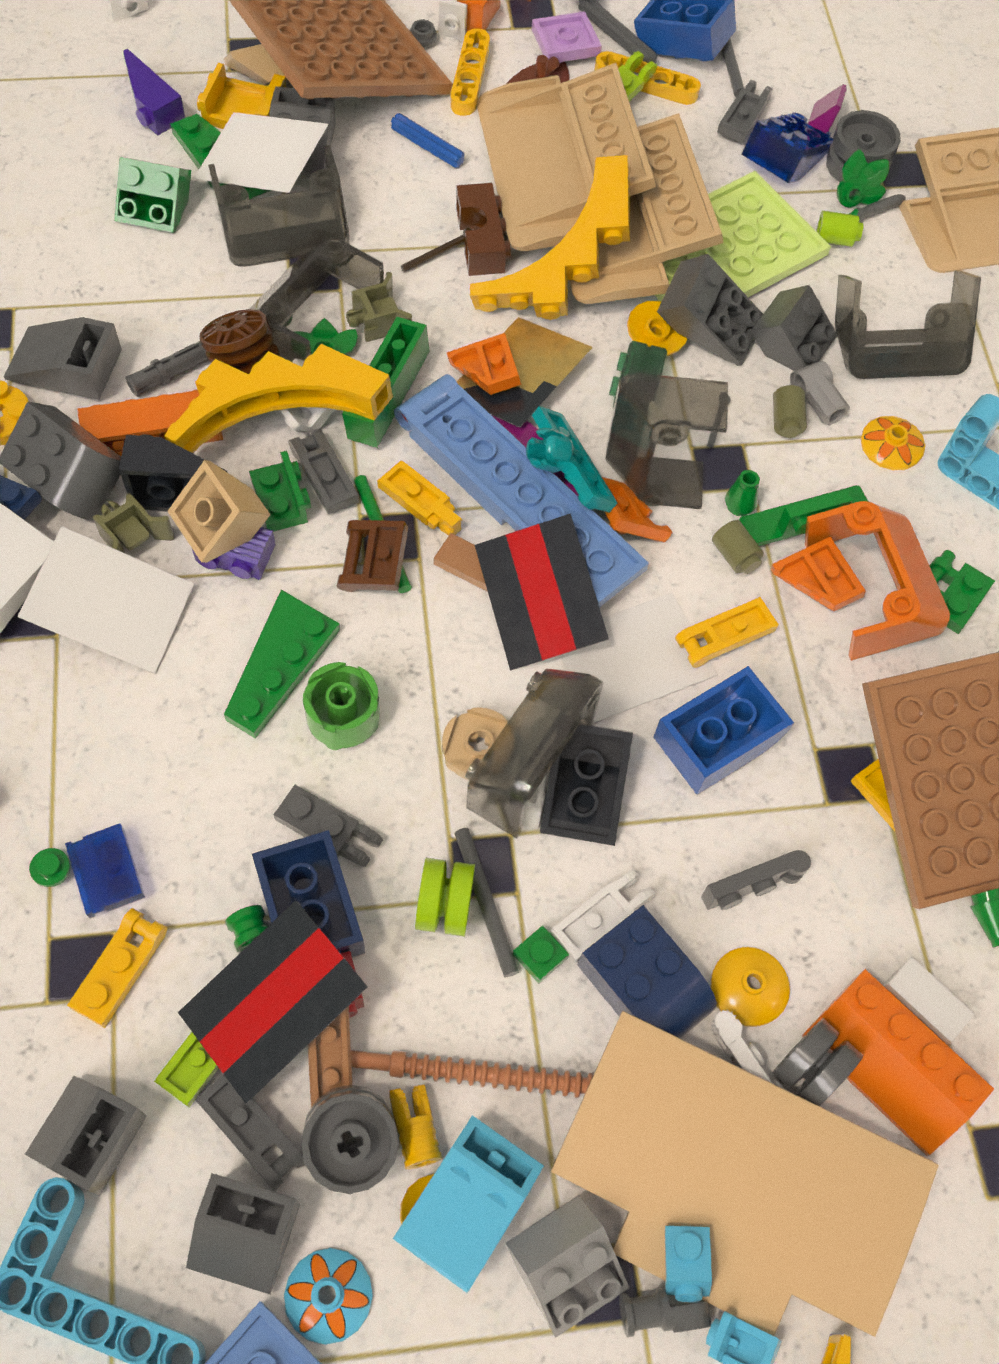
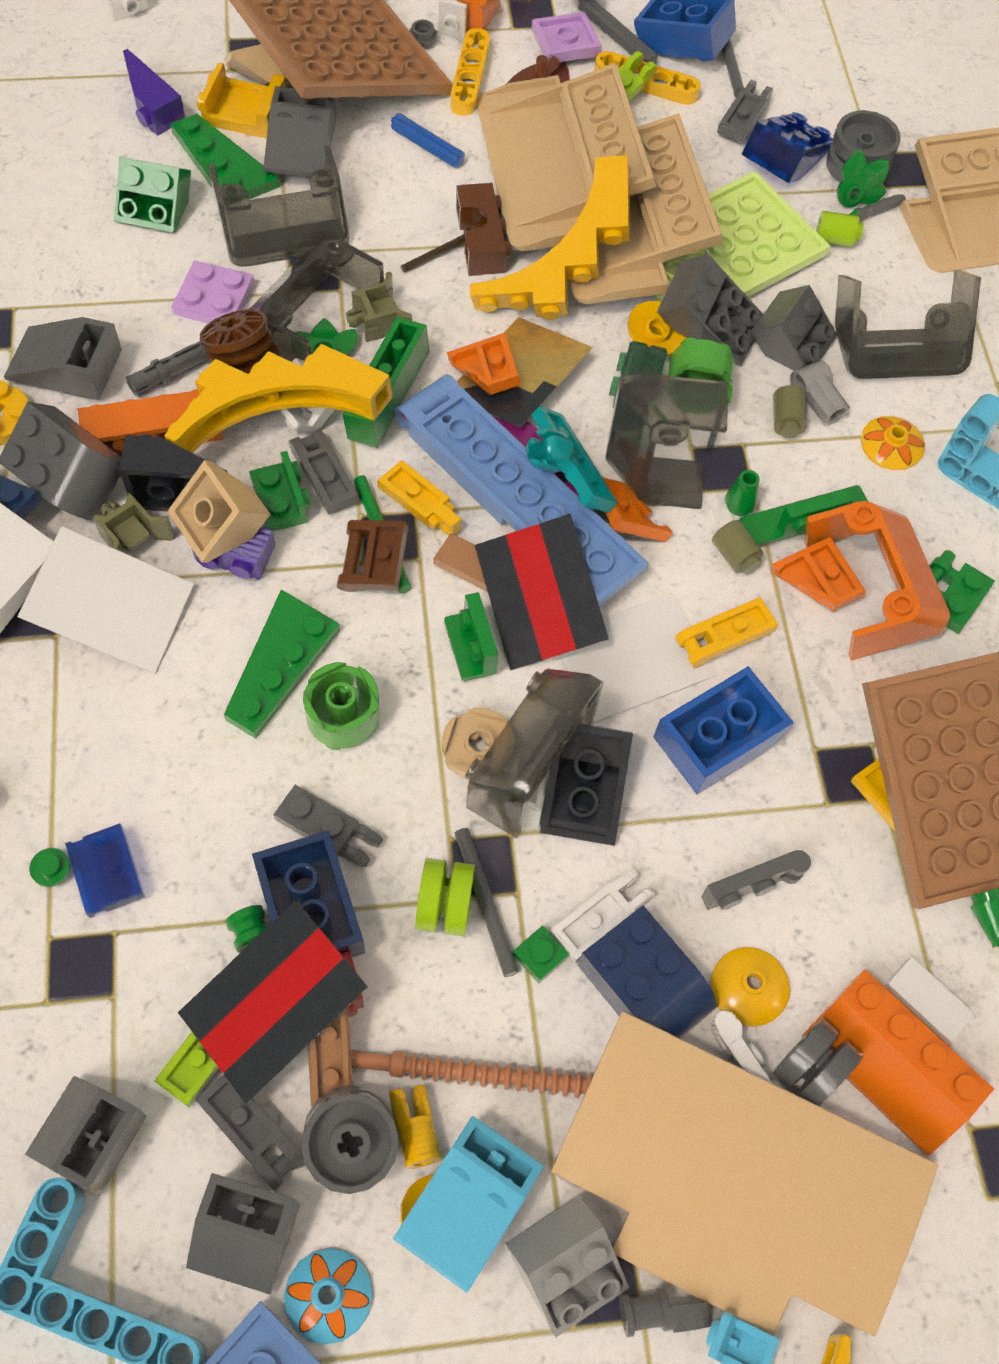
(117, 968): yellow plate -> none
(212, 292): none -> lavender plate
(262, 151): white sticker -> none
(472, 640): none -> green bracket
(688, 1262): medium azure bracket -> none
(703, 361): none -> bright green brick
(827, 109): magenta slope -> none

